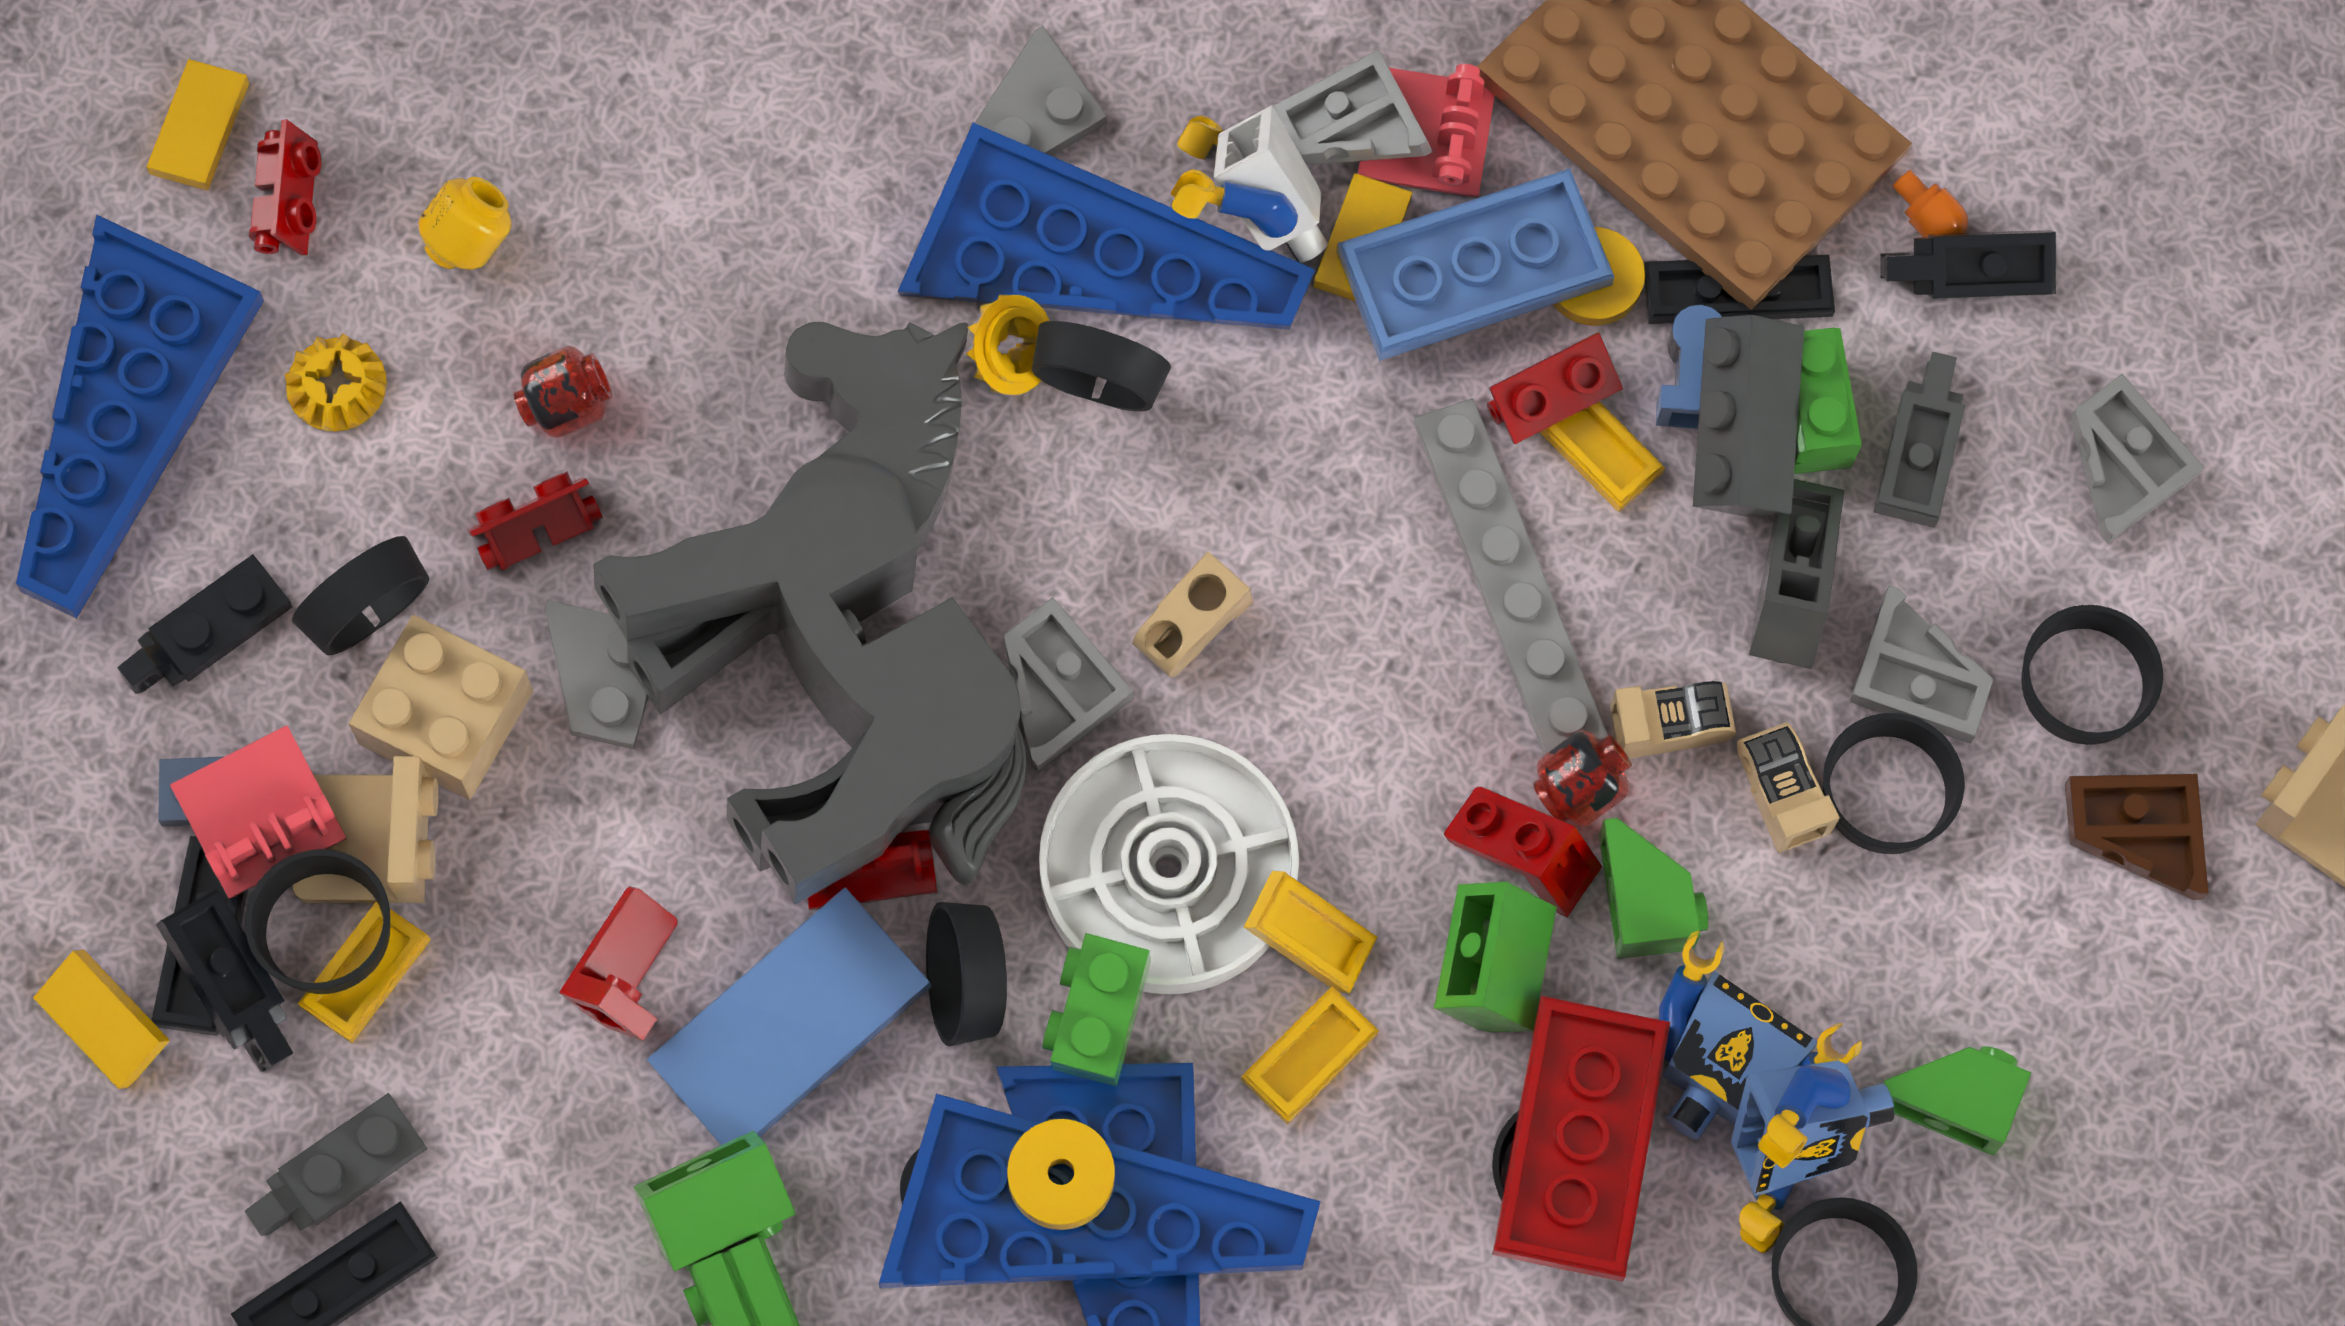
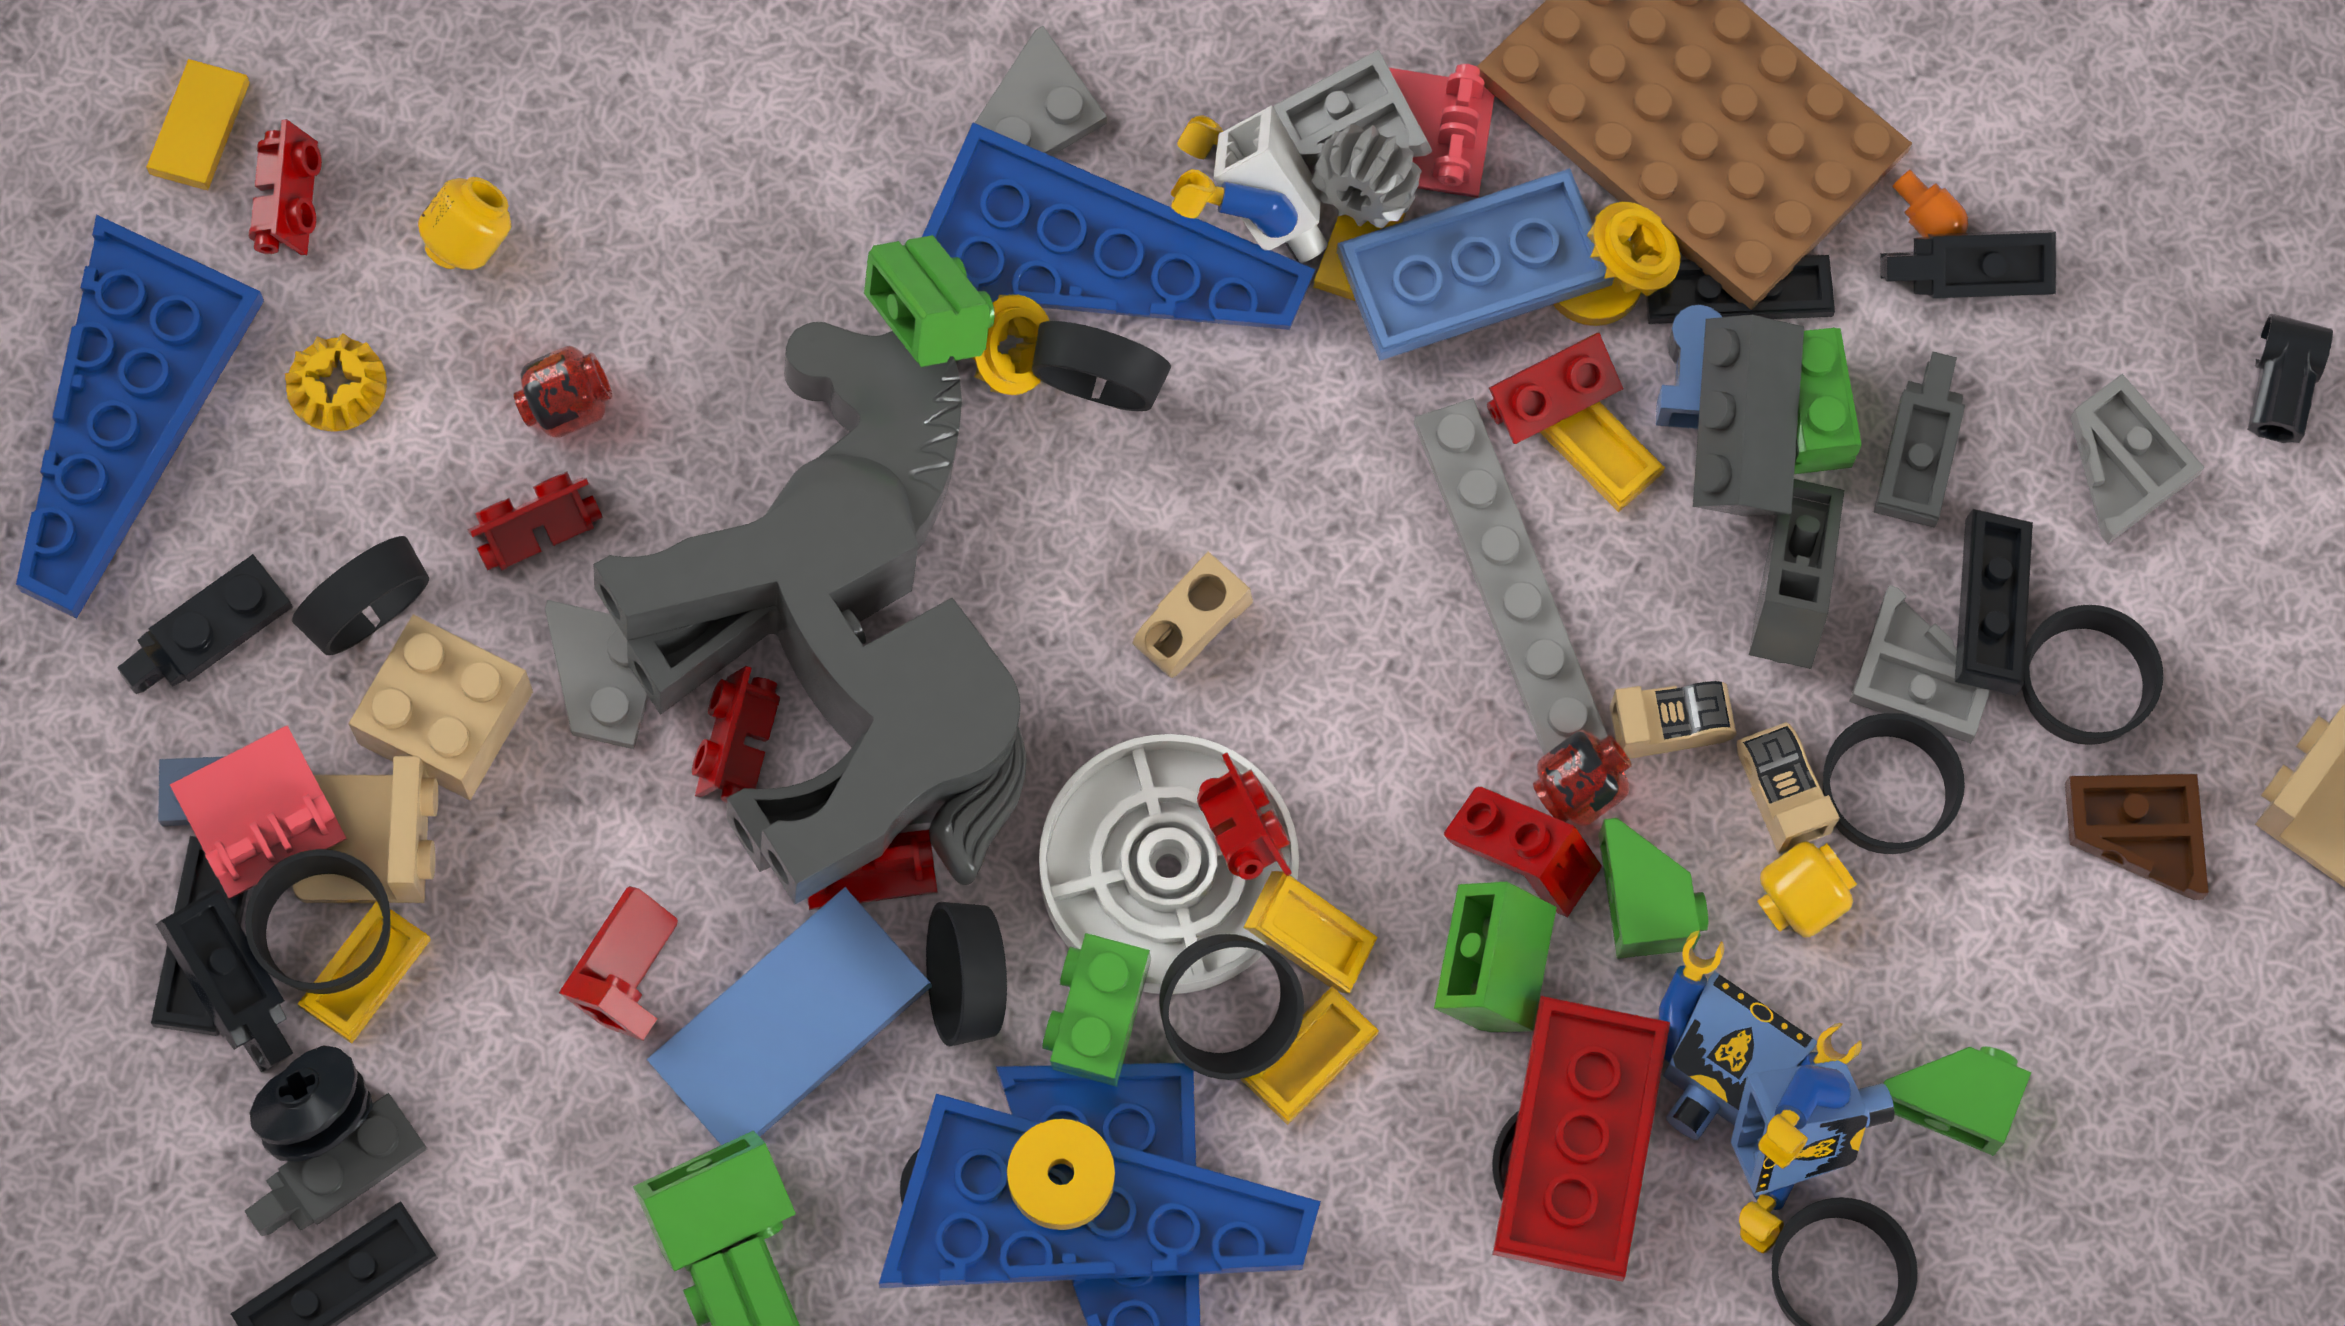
(101, 1019): yellow tile -> none
(310, 1105): none -> black piece
(739, 712): none -> red hinge
(928, 300): none -> bright green brick
(1060, 682): light grey wing -> none
(1241, 829): none -> red hinge
(1260, 1053): none -> black tyre
(1366, 175): none -> light grey gear
(1650, 240): none -> yellow gear
(1806, 889): none -> yellow head
(1994, 602): none -> black tile
(2287, 377): none -> black piece

